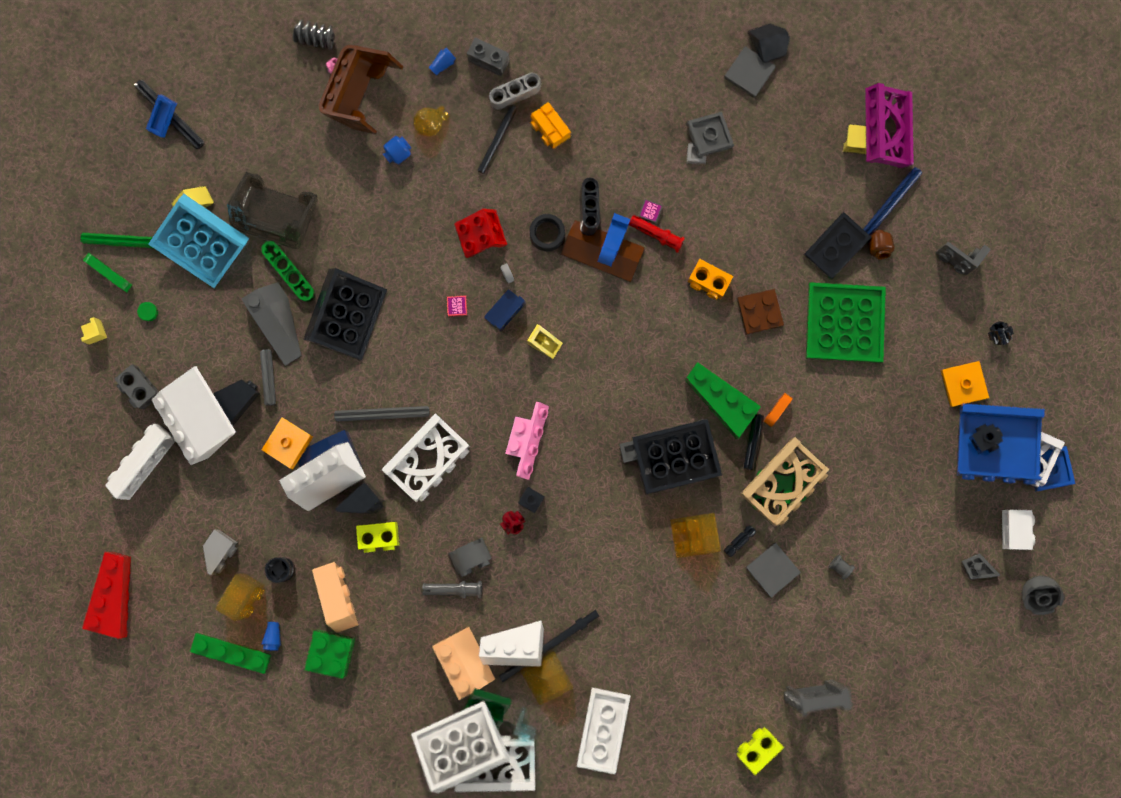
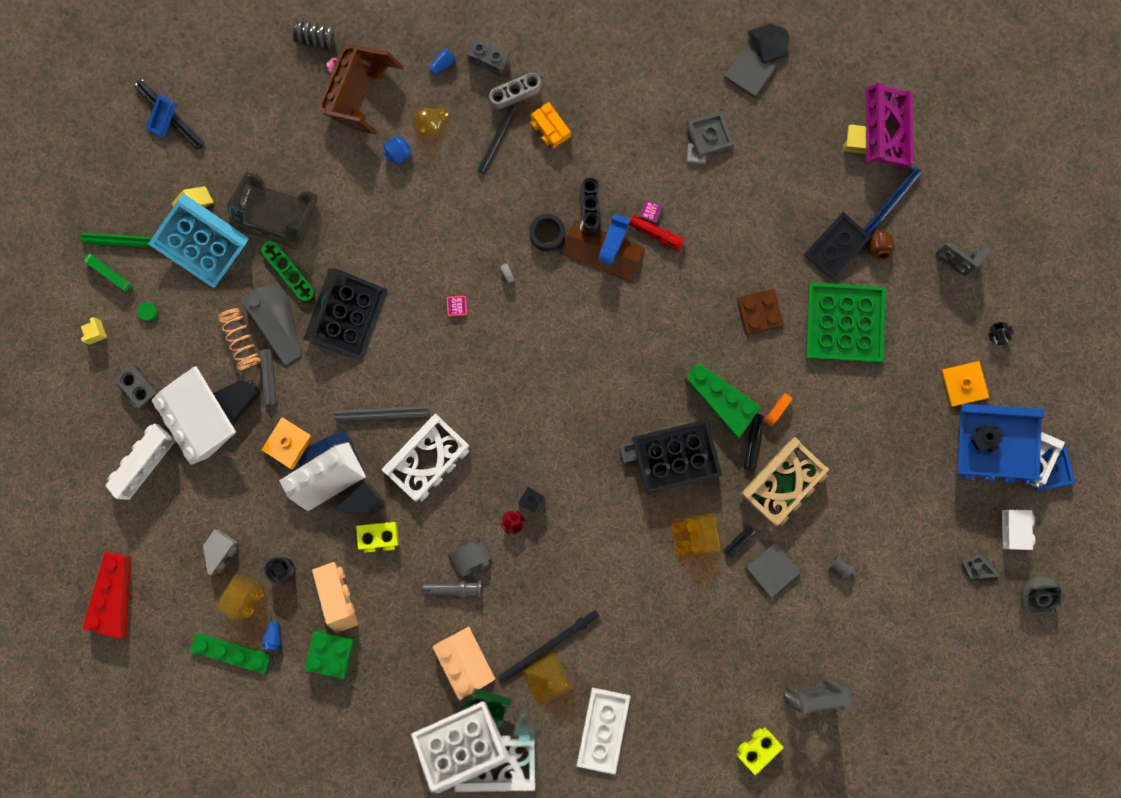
(244, 360): none -> light nougat piece
(480, 232): red bracket -> none
(505, 310): dark blue panel -> none
(514, 647): white wedge -> none
(526, 438): bright pink bracket -> none
(544, 342): light yellow slope -> none
(712, 274): light orange brick -> none

